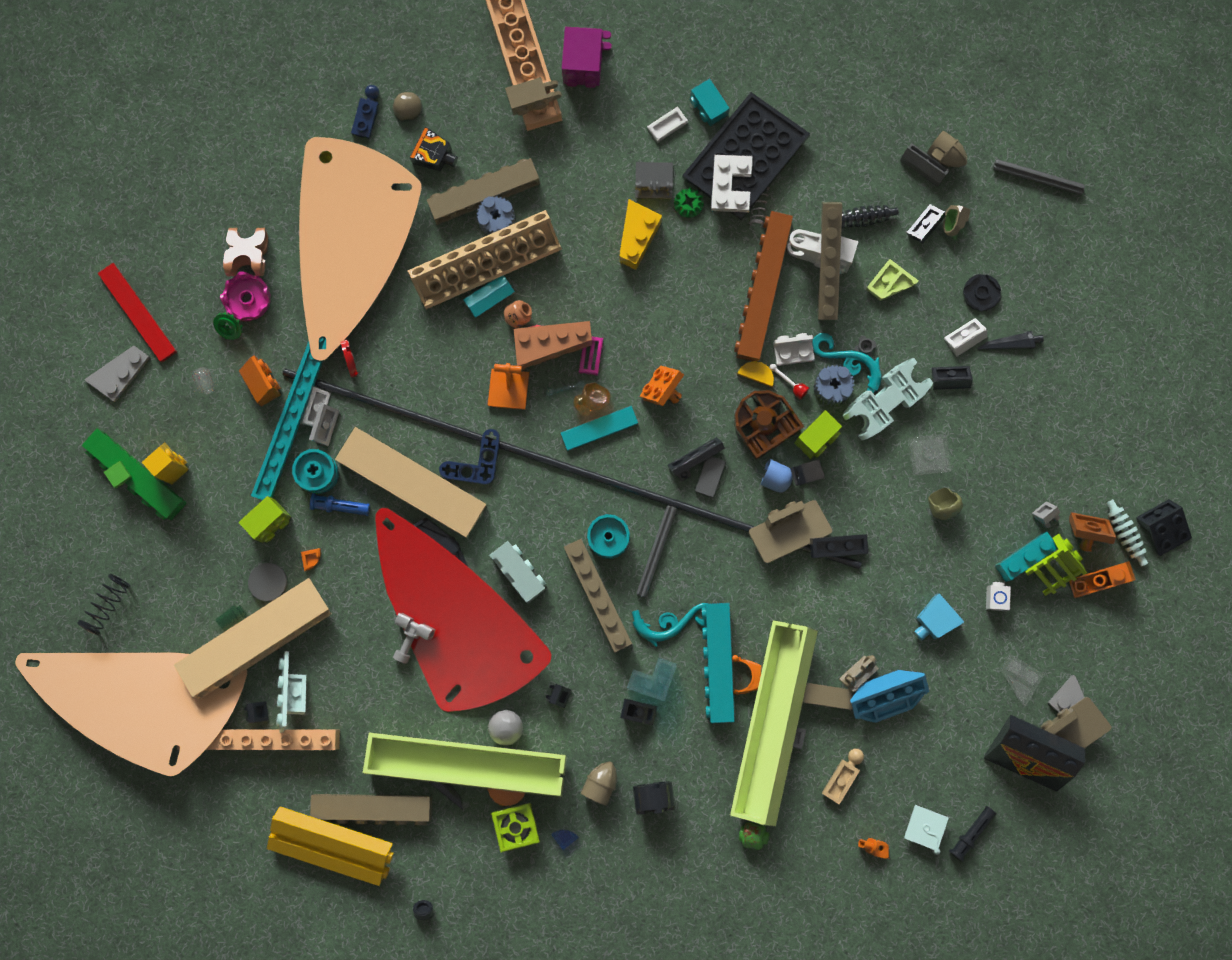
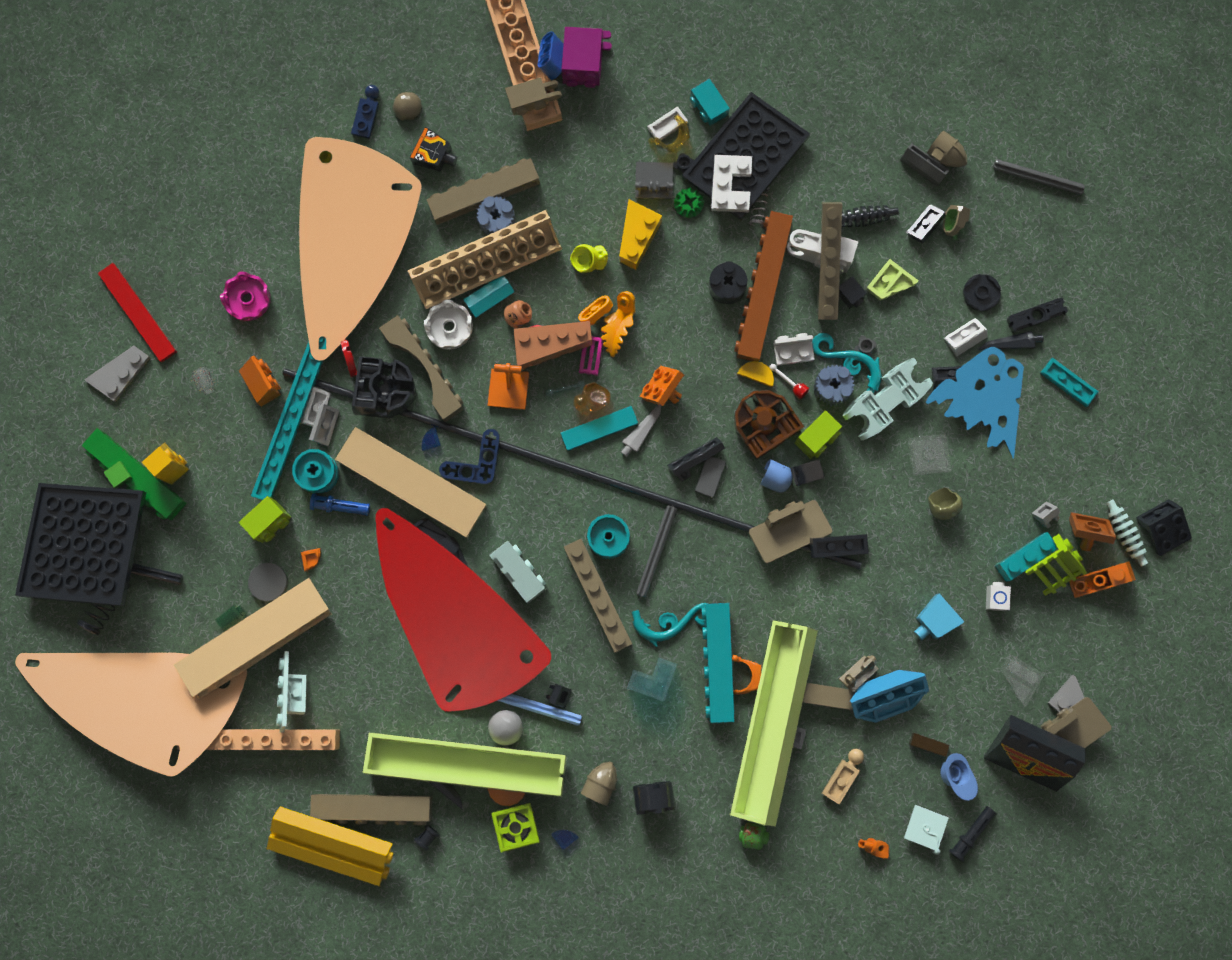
(81, 544): none -> black plate
(156, 574): none -> black axle
(223, 330): green gear -> none
(245, 252): piece -> none
(257, 712): black tile -> none
(397, 401): none -> black connector
(399, 337): none -> dark tan arch
(412, 630): light grey bar -> none
(423, 910): black tile -> none
(427, 837): none -> black bush
(430, 440): none -> clear blue tile
(439, 316): none -> white plate
(542, 709): none -> light blue axle
(550, 55): none -> blue beam
(588, 258): none -> neon yellow hair
(596, 310): none -> light orange plate
(618, 322): none -> light orange plant
(638, 712): black slope -> none
(639, 434): none -> light grey bar
(682, 137): none -> clear yellow helmet
(683, 158): none -> black plate
(730, 273): none -> black brick
(852, 293): none -> black brick
(929, 744): none -> dark brown piece
(958, 775): none -> medium blue piece
(990, 402): none -> dark azure piece
(1048, 310): none -> black piece
(1069, 382): none -> teal tile

